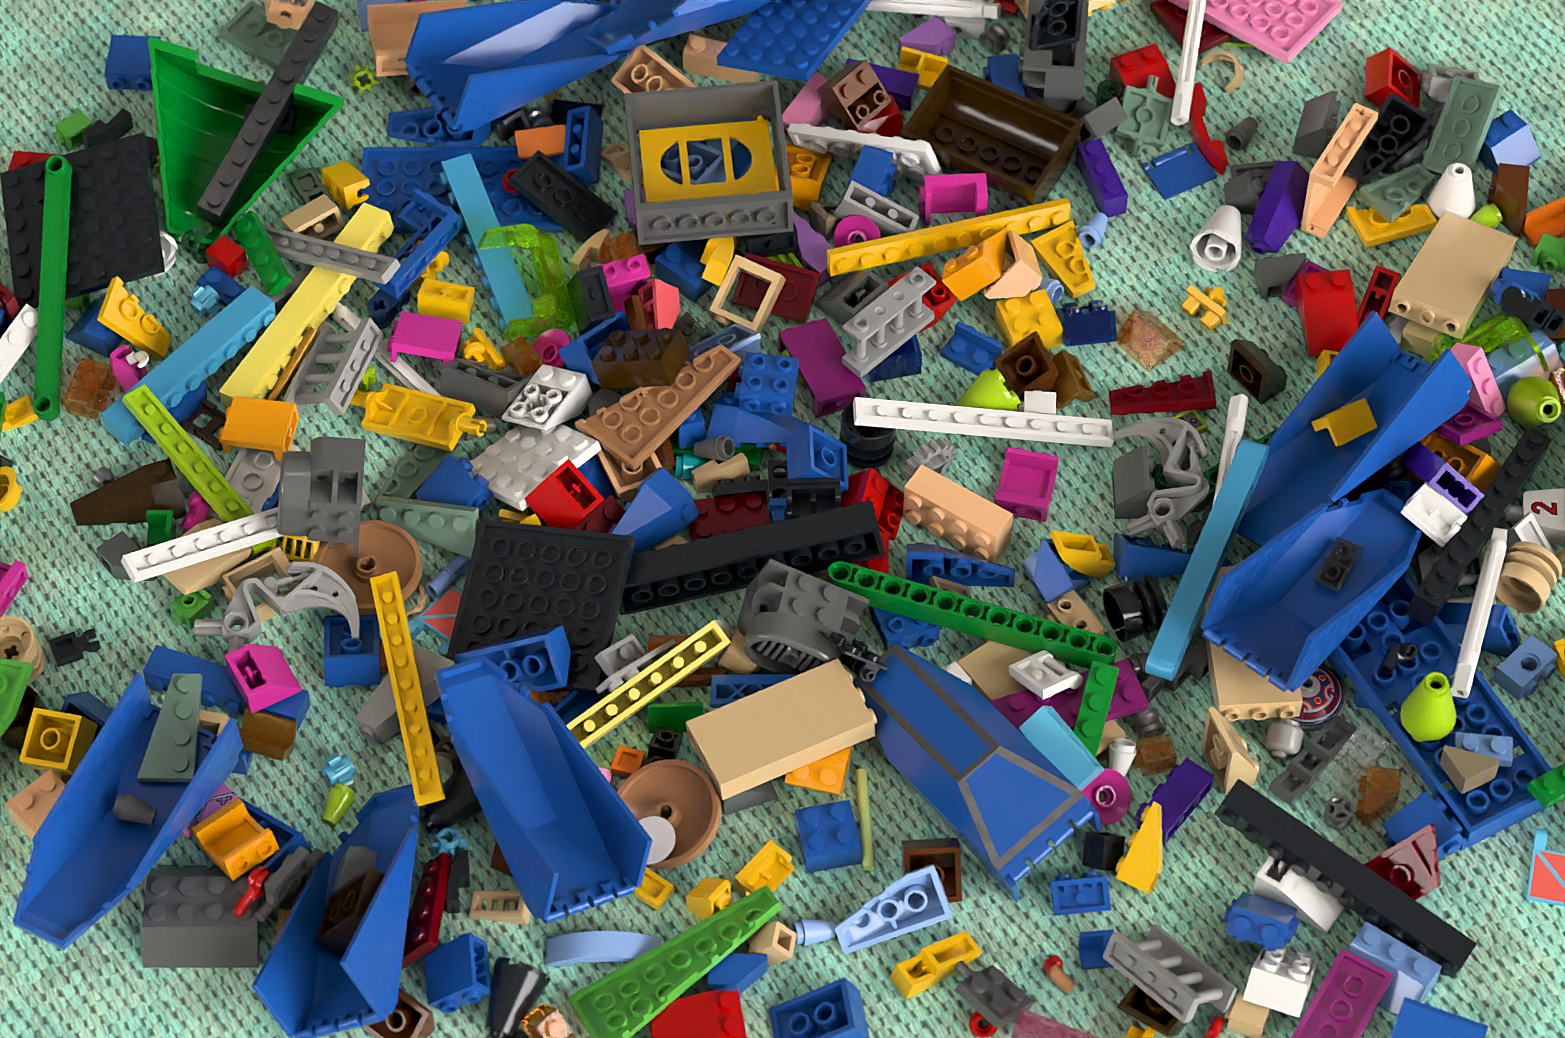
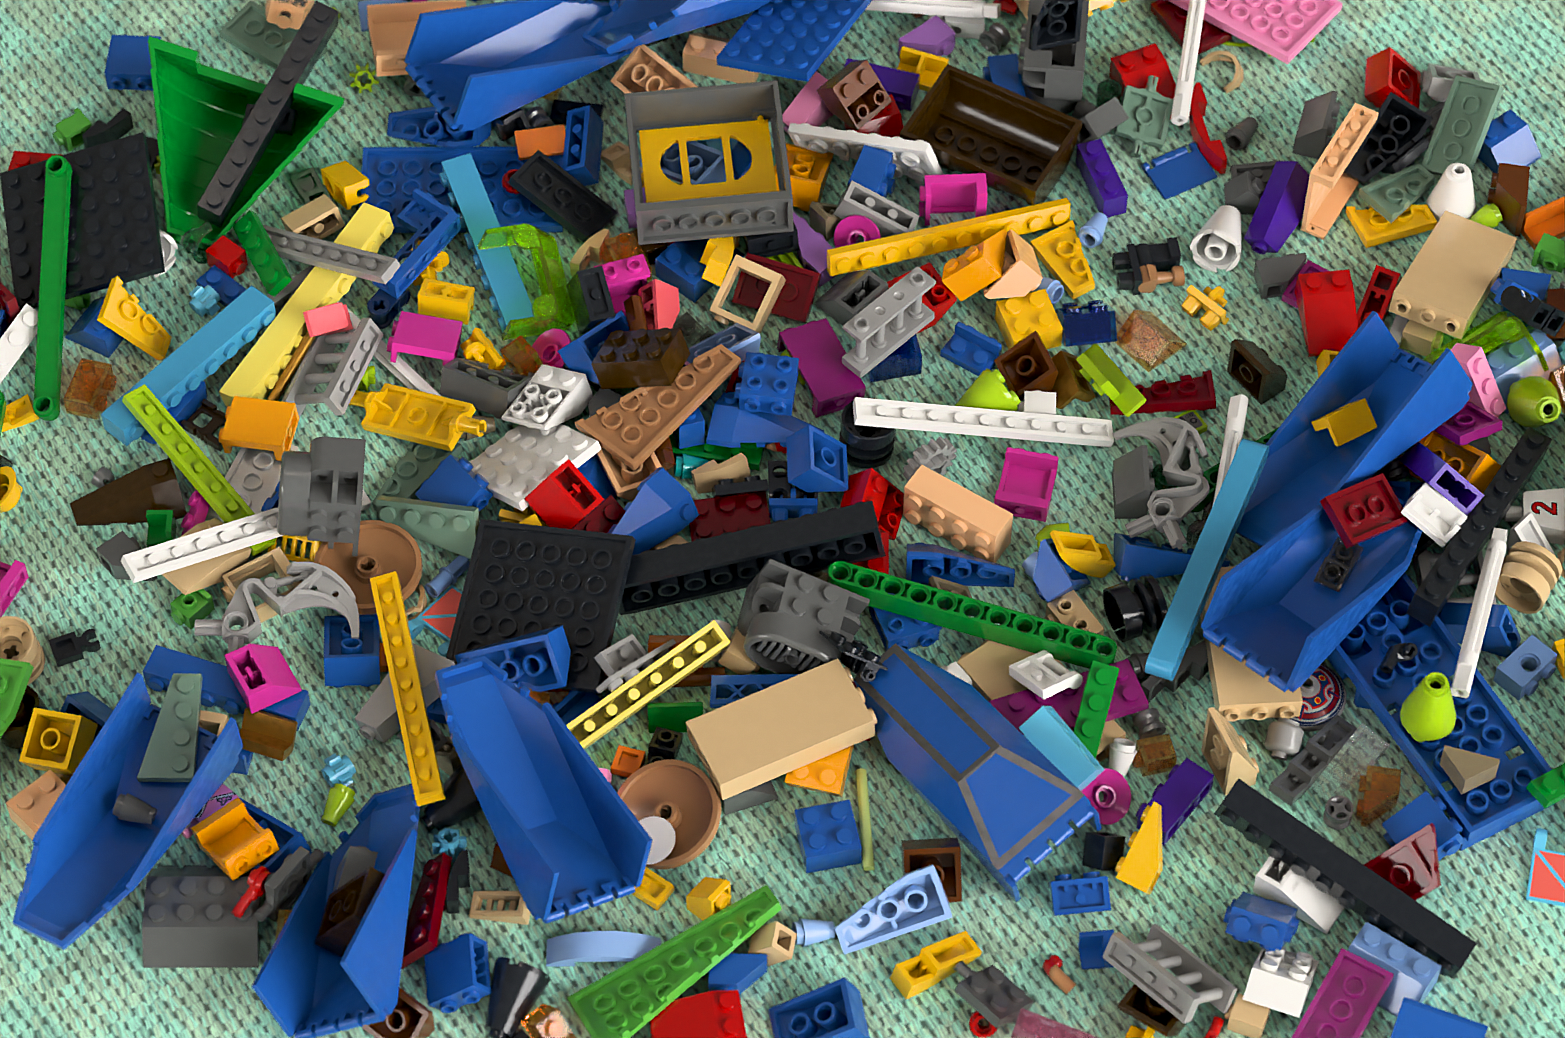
(128, 366): dark pink hat -> none
(328, 320): none -> coral slope
(715, 448): dark grey cone -> none
(767, 868): yellow hinge -> none
(812, 495): black hinge -> none
(1045, 532): none -> lime arm
(1110, 380): none -> lime bracket
(1147, 265): none -> black hips
(1364, 510): none -> dark red plate
(1489, 745): medium blue plate -> none

